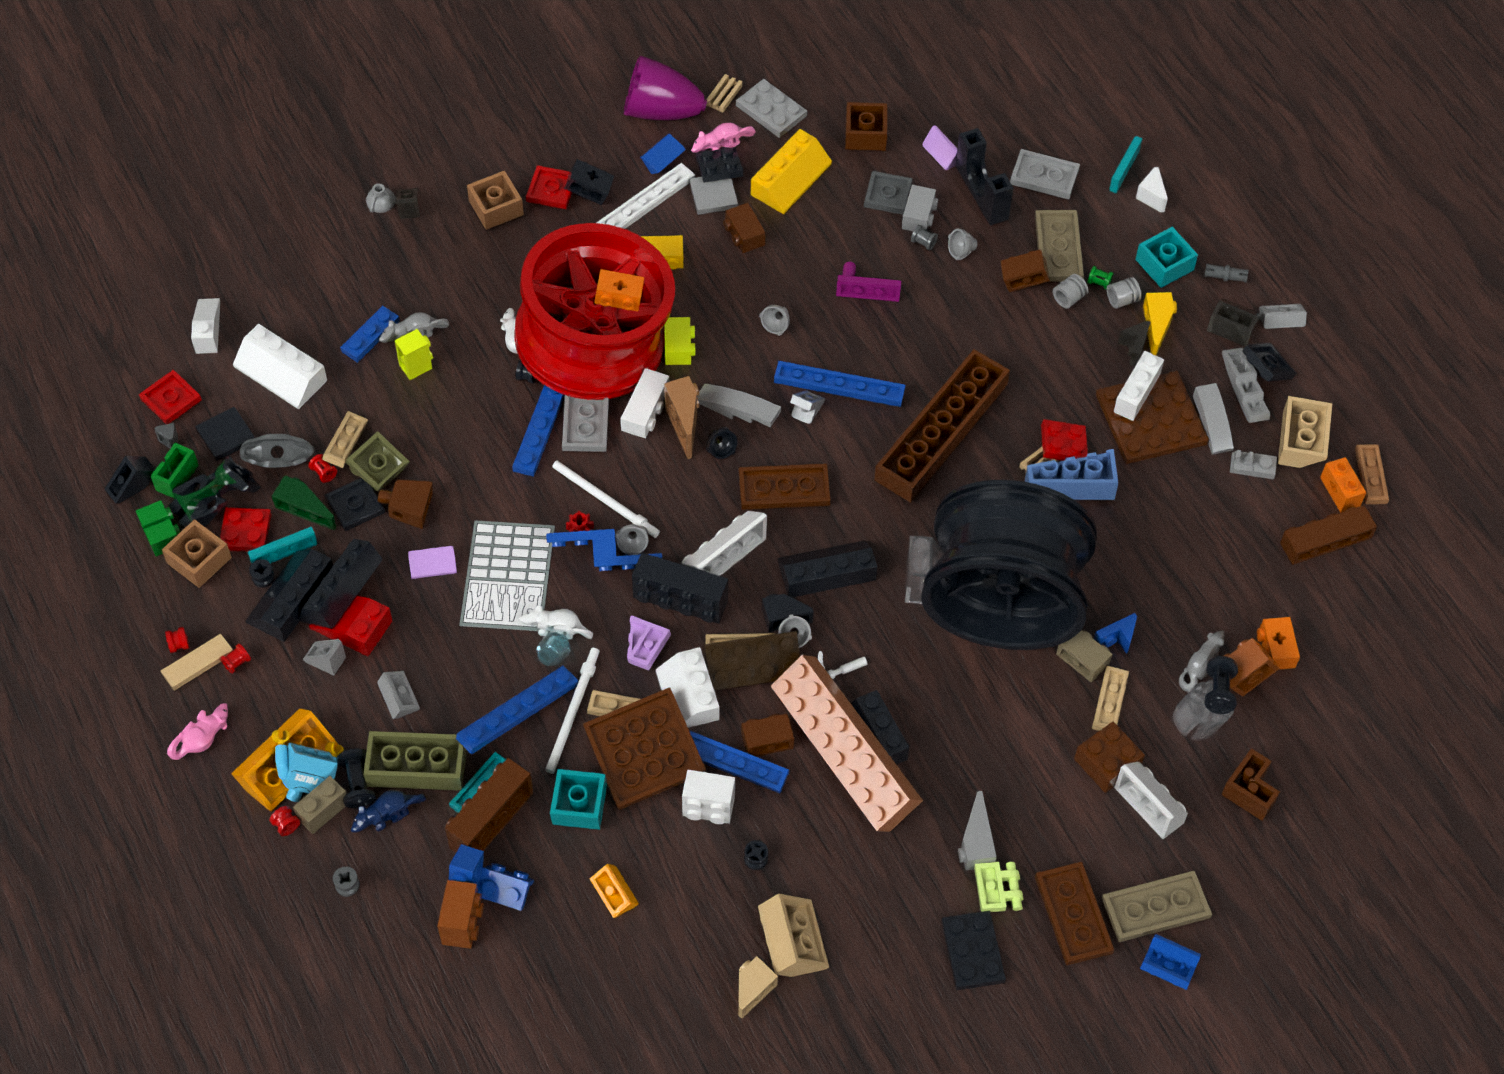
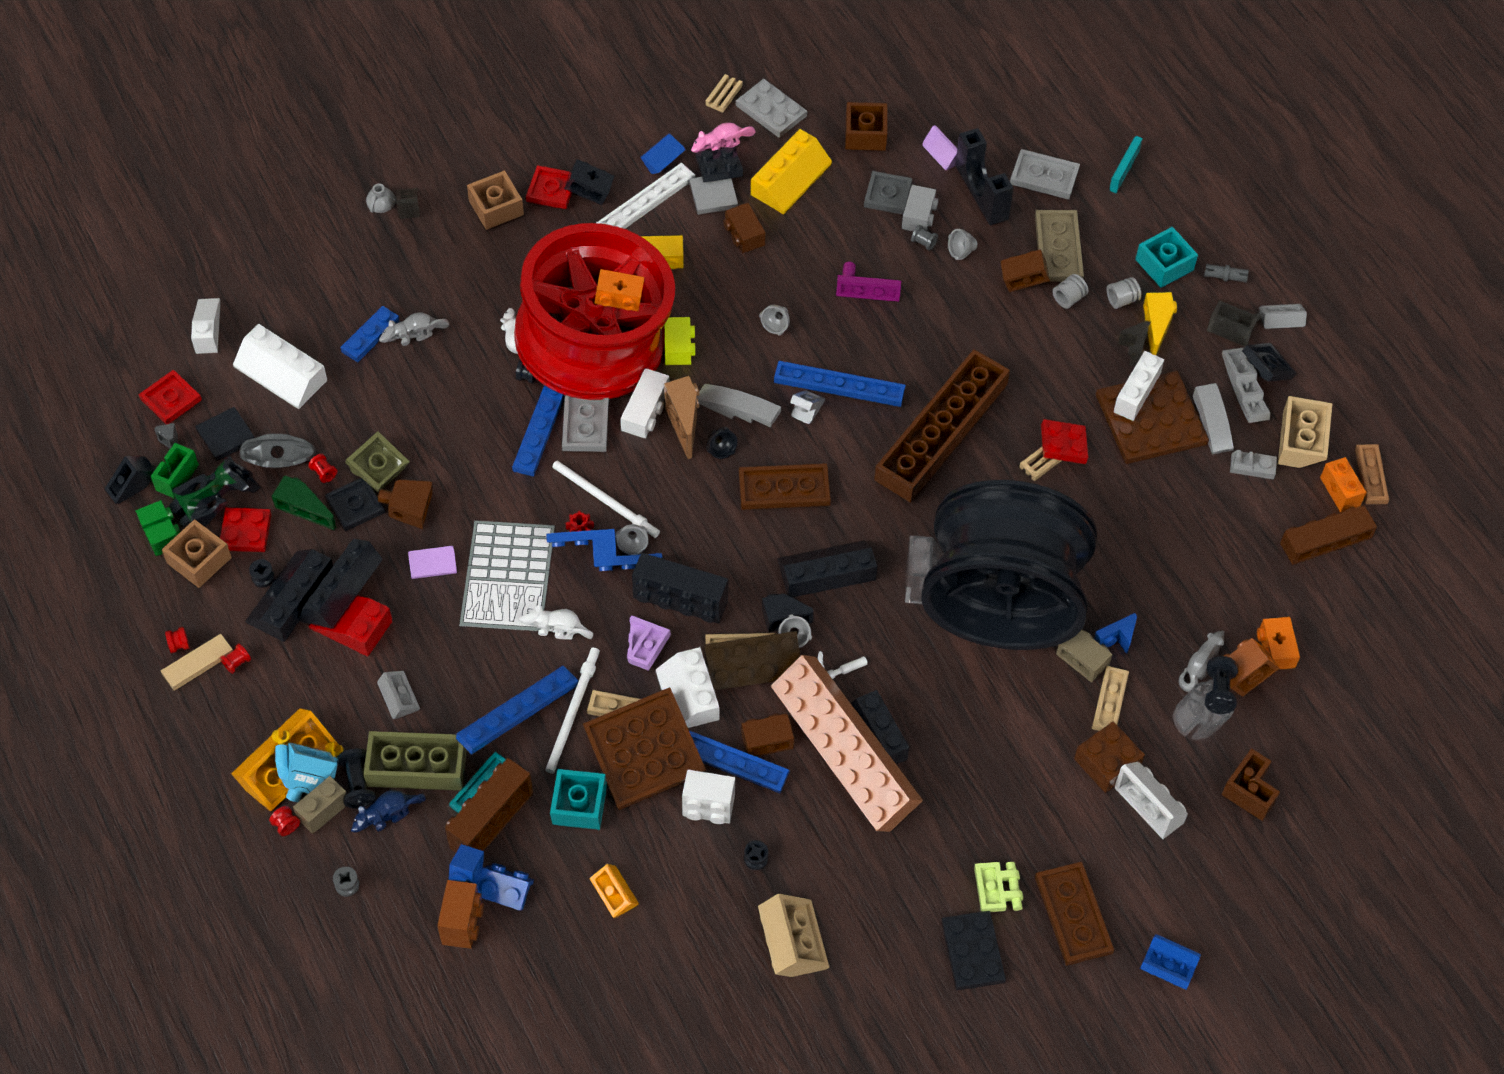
(200, 735): bright pink animal -> none
(285, 546): teal tile -> none
(326, 655): light grey slope -> none
(345, 439): tan tile -> none
(414, 354): neon yellow brick -> none
(553, 649): clear light blue head -> none
(661, 93): magenta cylinder -> none
(729, 544): white slope -> none
(755, 983): tan slope -> none
(977, 841): light grey slope -> none
(1078, 478): medium blue wedge -> none
(1096, 272): green bush -> none
(1152, 191): white slope -> none
(1156, 906): dark tan plate -> none

